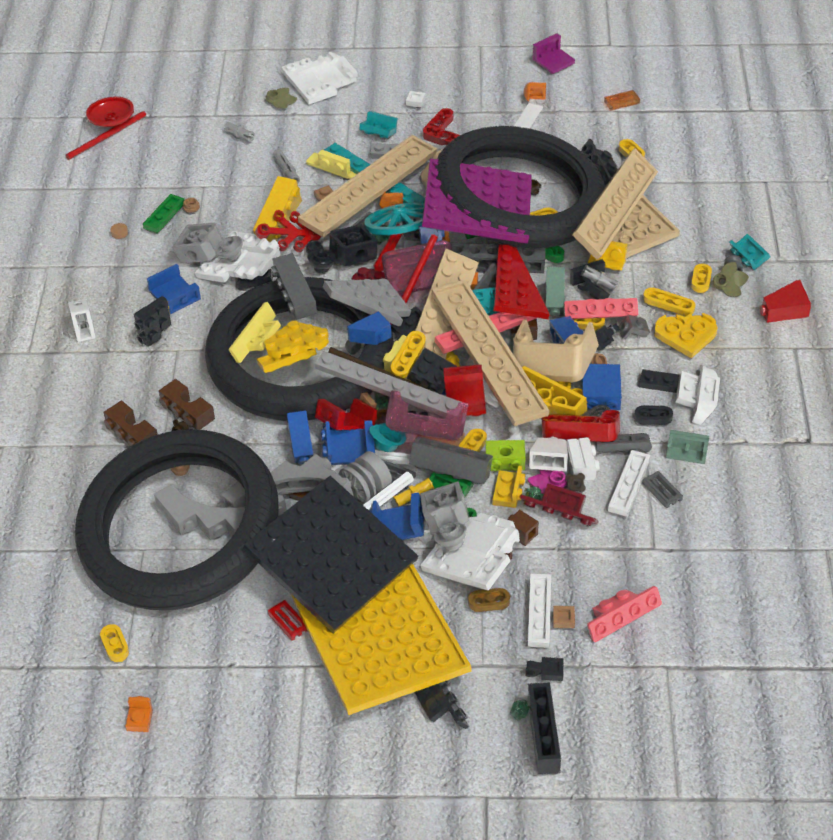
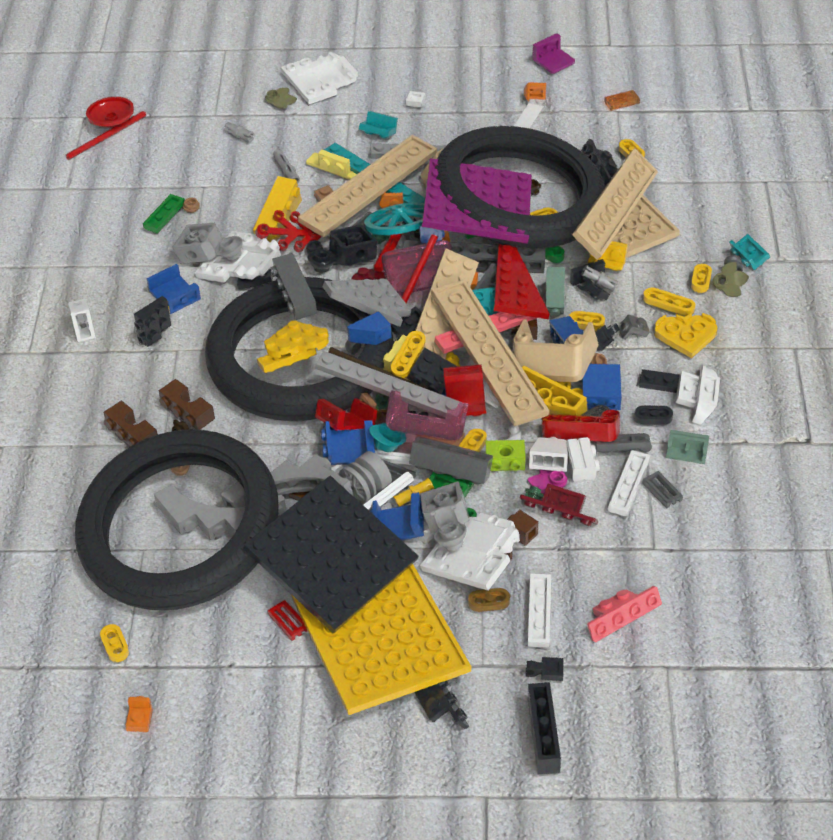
(119, 230): medium nougat tile -> none
(255, 333): light yellow bracket -> none
(300, 436): blue slope -> none
(435, 132): red beam -> none
(508, 488): yellow bracket -> none
(519, 709): clear green plate -> none
(563, 616): medium nougat plate -> none
(579, 478): dark brown plate -> none
(601, 308): coral bracket -> none
(786, 303): red slope -> none

